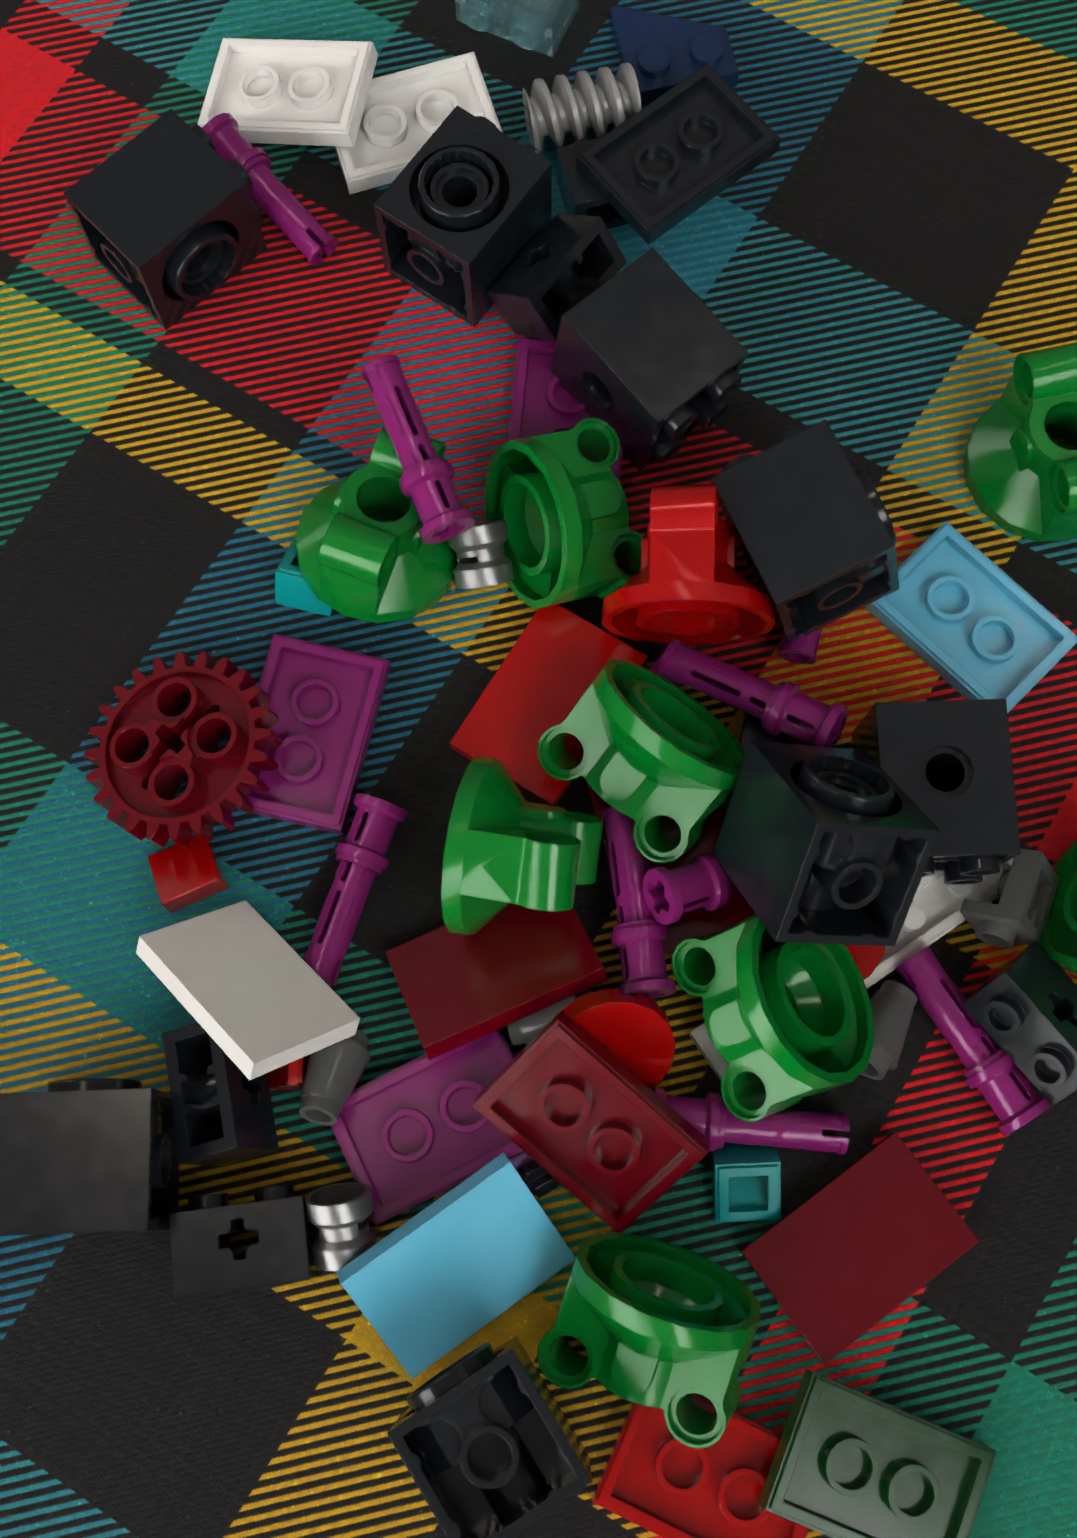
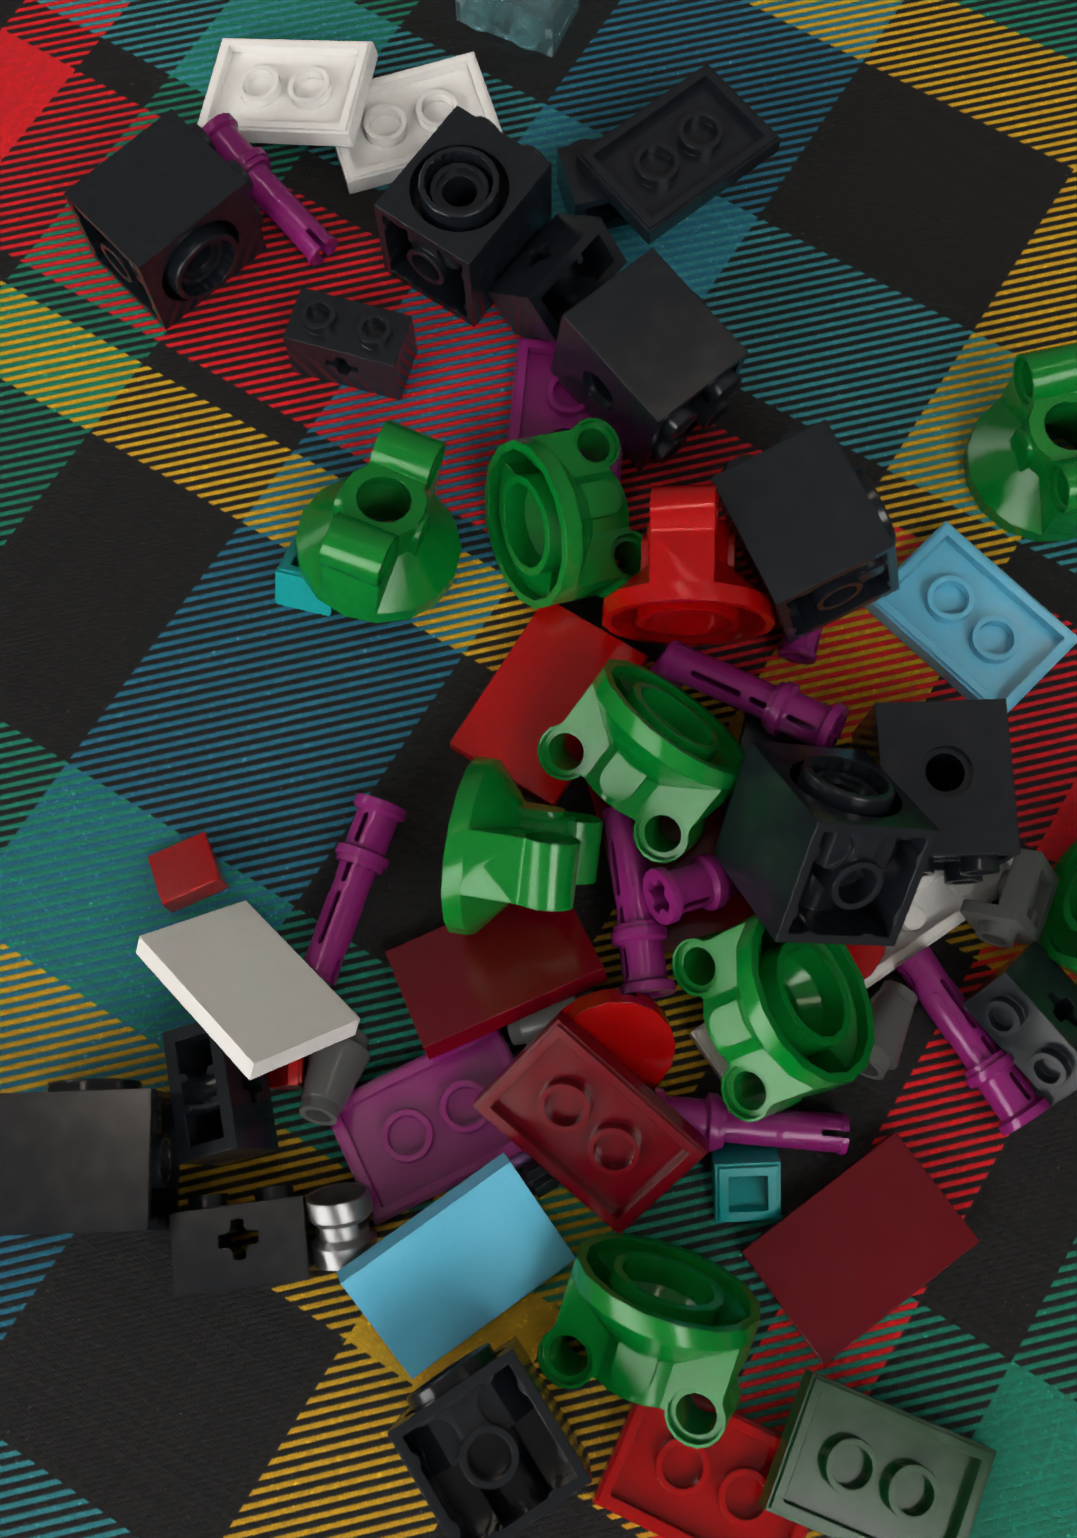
(183, 749): dark red gear -> none
(326, 723): magenta tile -> none
(351, 343): none -> black brick
(425, 474): magenta pin -> none
(482, 556): flat silver wheel -> none
(581, 107): light grey piece -> none
(669, 49): dark blue wing -> none

